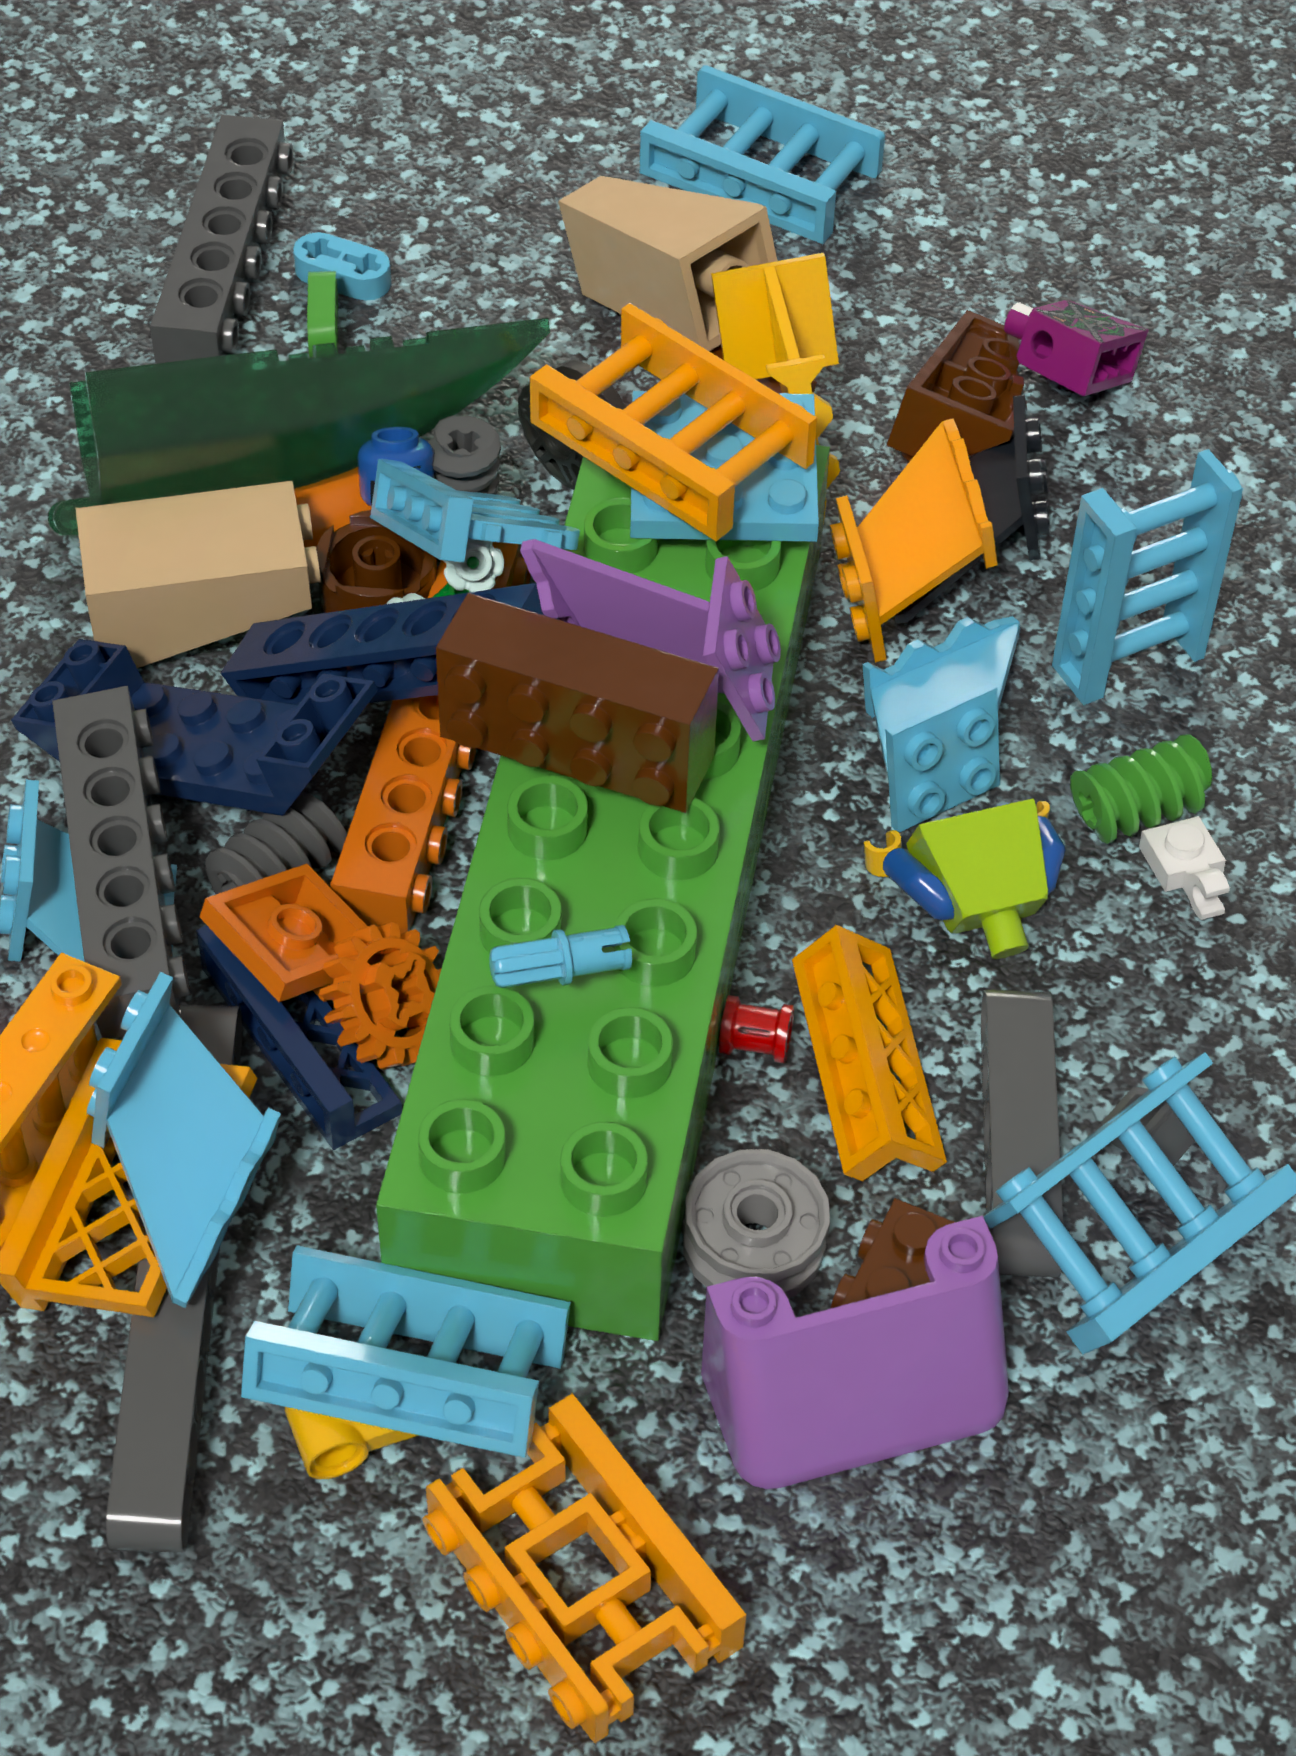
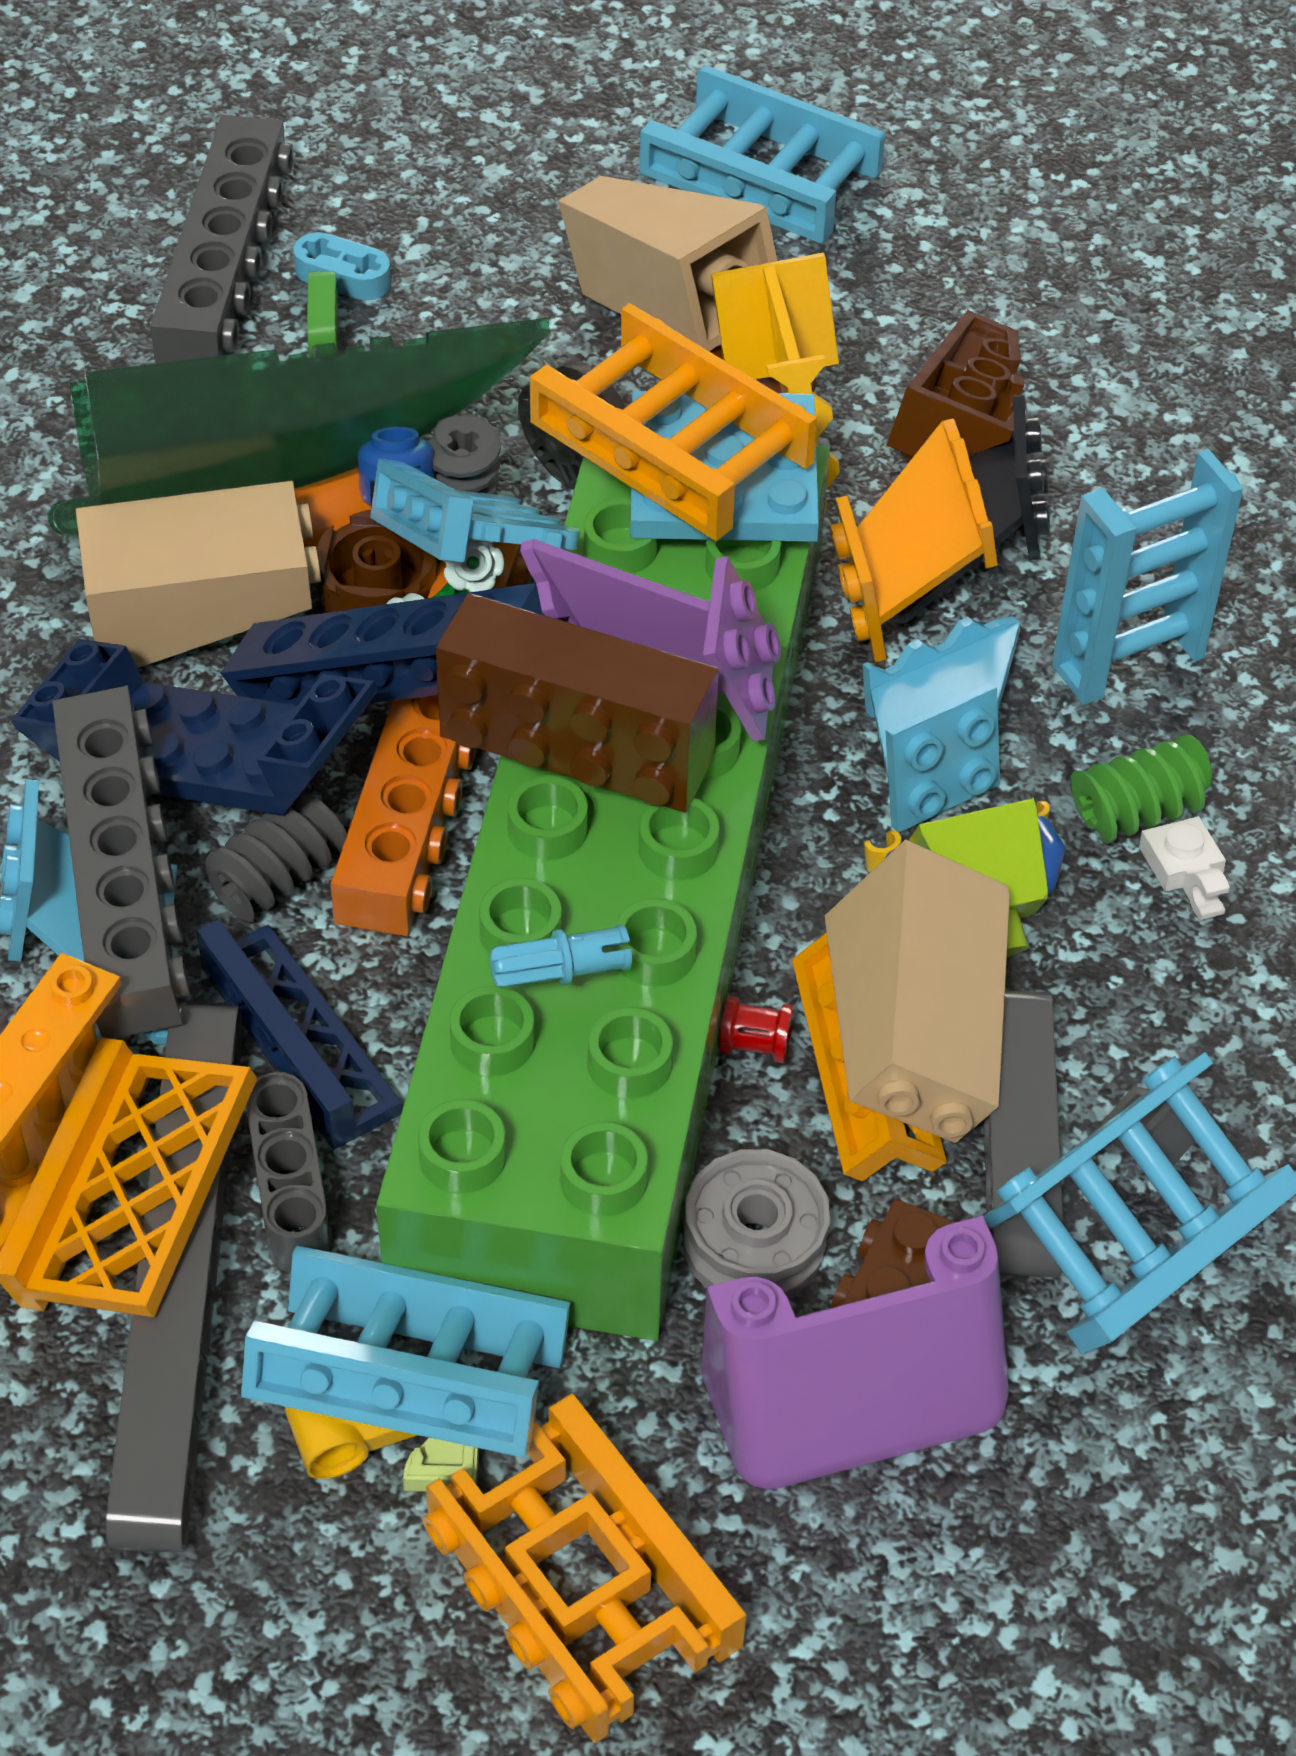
(180, 1135): medium azure piece -> none
(282, 1146): none -> dark grey beam
(284, 929): orange plate -> none
(382, 996): orange gear -> none
(438, 1460): none -> yellowish green tile
(922, 990): none -> tan slope
(1076, 345): magenta torso -> none

